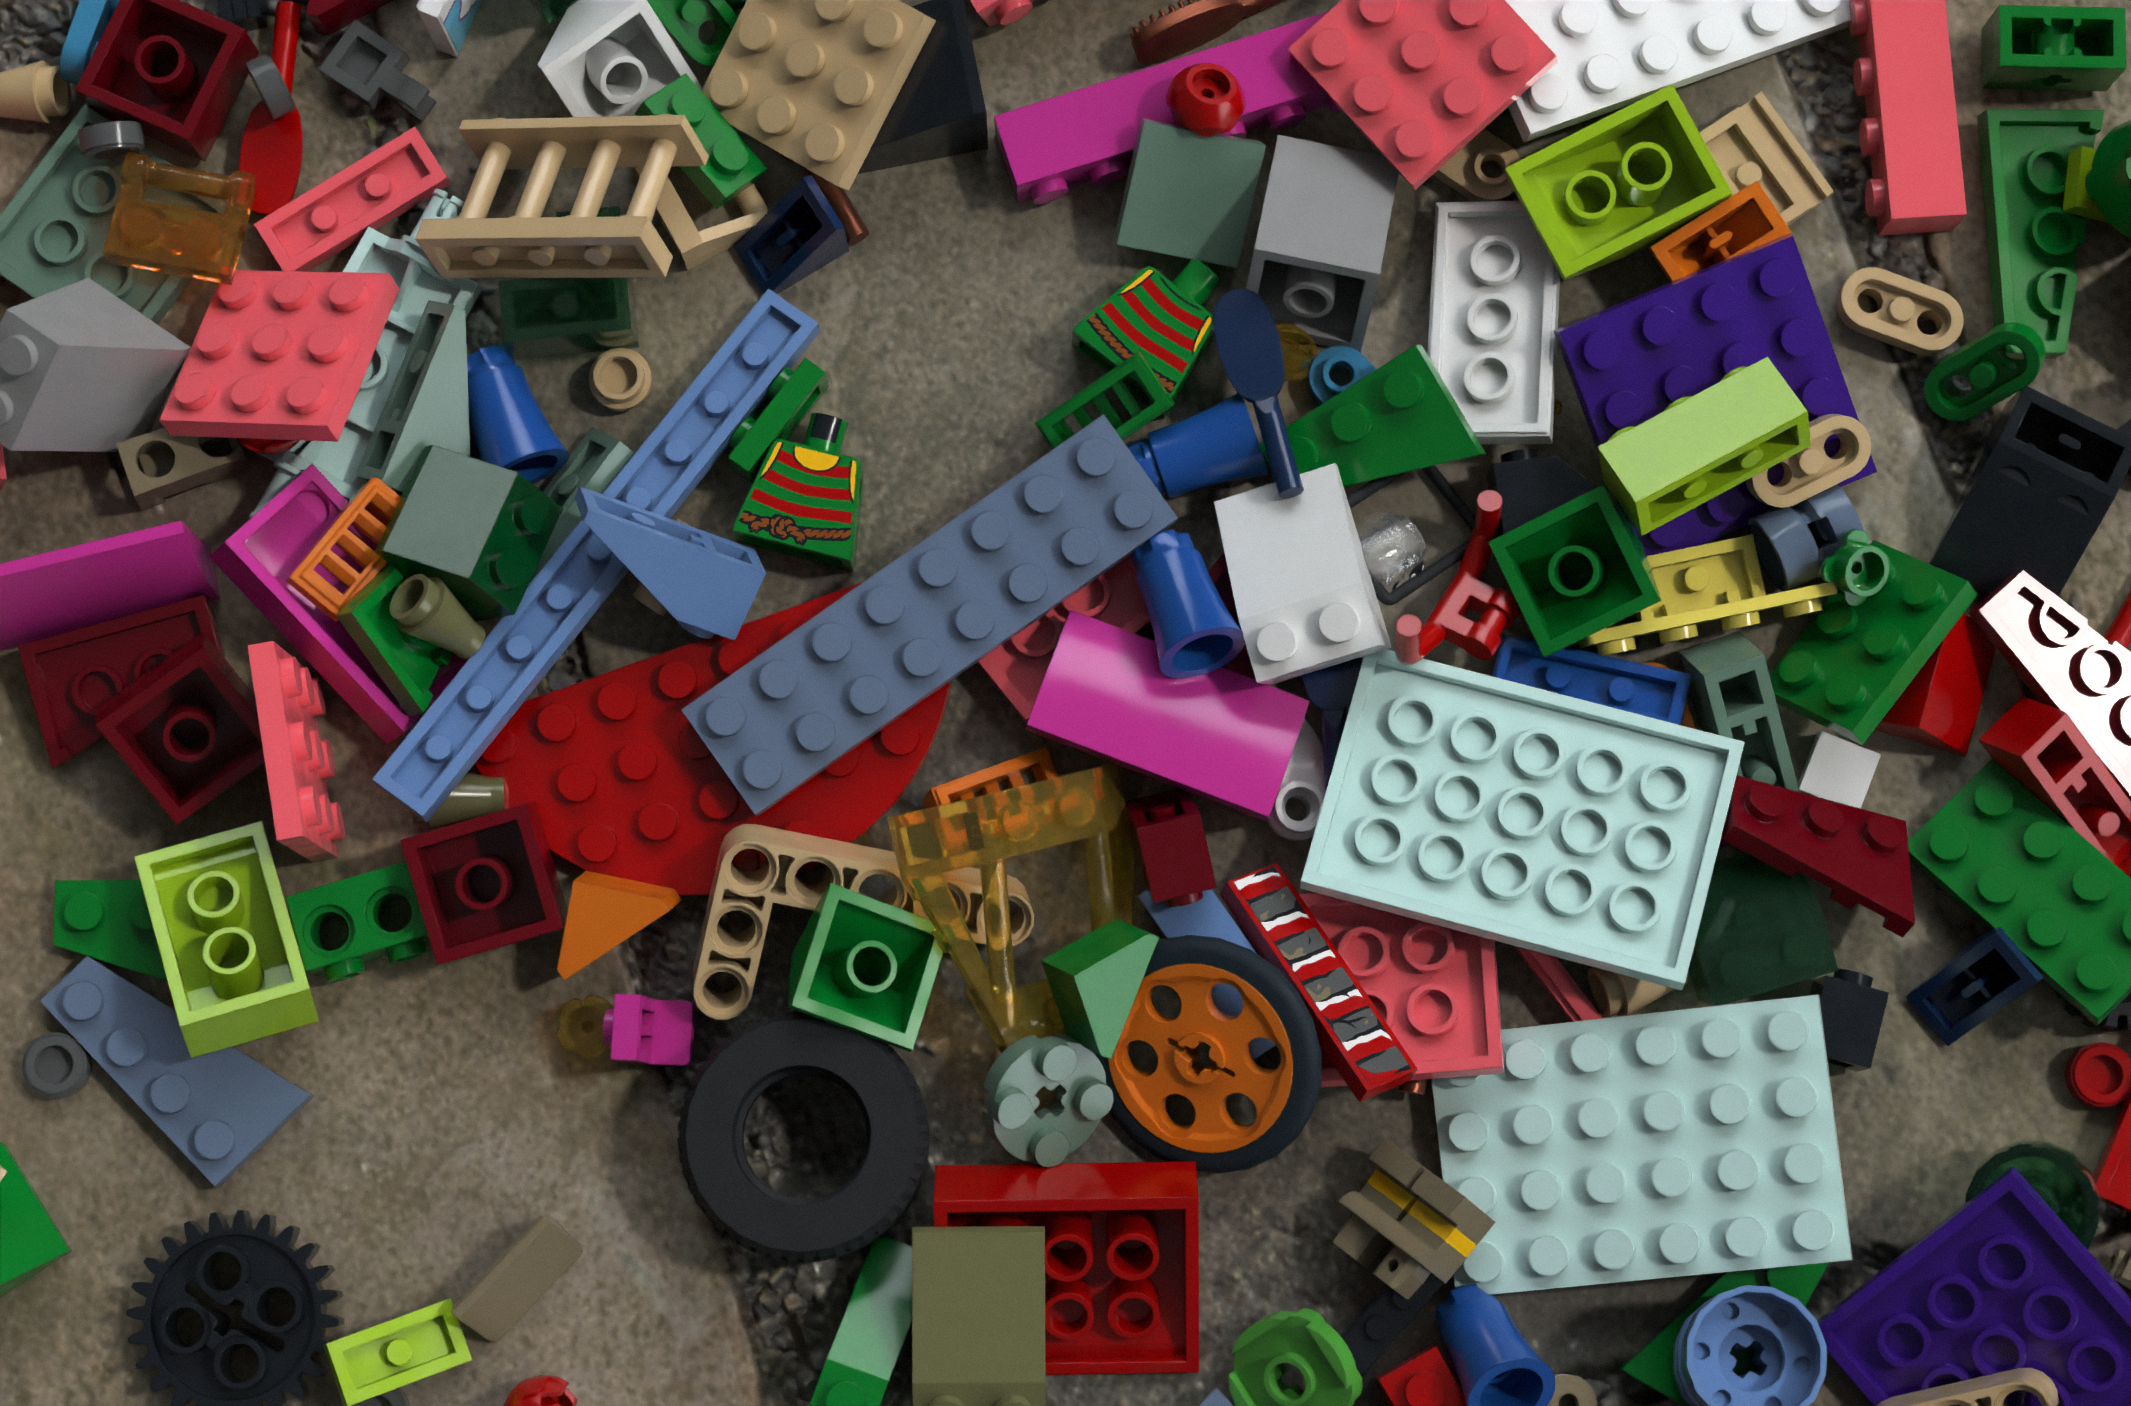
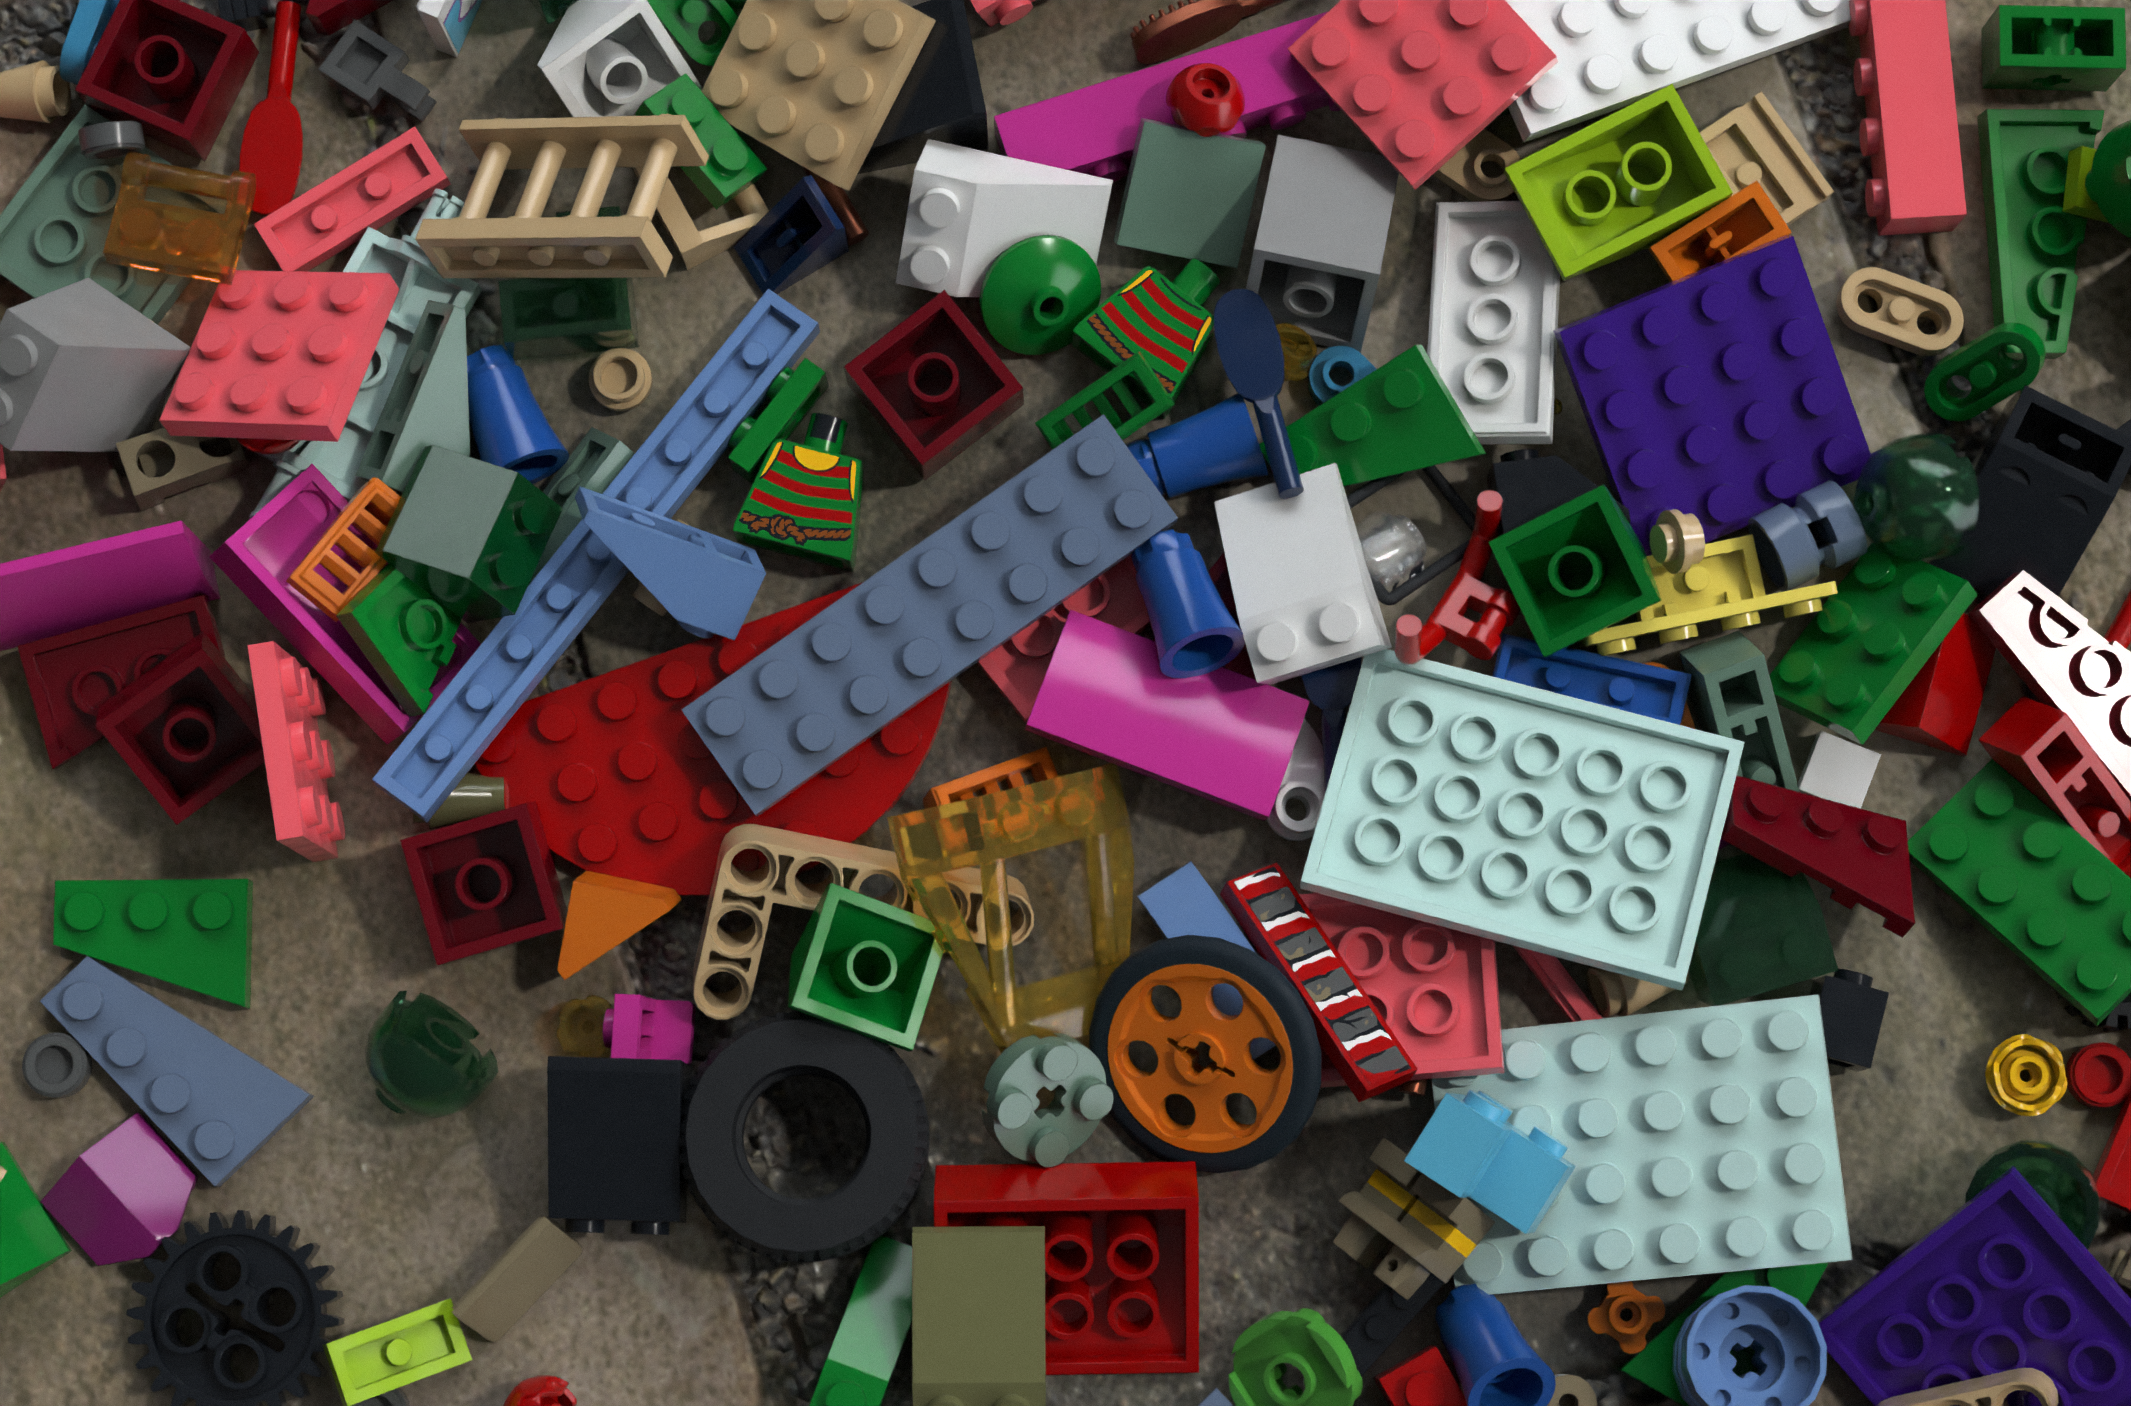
(123, 1194): none -> magenta slope
(226, 939): lime slope -> none
(270, 86): dark grey tile -> none
(361, 904): green brick -> none
(425, 1058): none -> clear green cylinder
(433, 614): olive cone -> none
(616, 1142): none -> black slope
(934, 385): none -> dark red brick
(979, 203): none -> white slope
(1024, 279): none -> green dish
(1098, 982): green slope -> none
(1171, 847): dark red slope -> none
(1486, 1158): none -> medium azure brick
(1628, 1333): none -> orange plate
(1677, 540): none -> tan plate
(1704, 445): lime brick -> none
(1812, 469): tan plate -> none
(1871, 569): green plate -> none
(1917, 498): none -> clear green cylinder
(1973, 985): dark blue slope -> none
(2046, 1071): none -> yellow plate

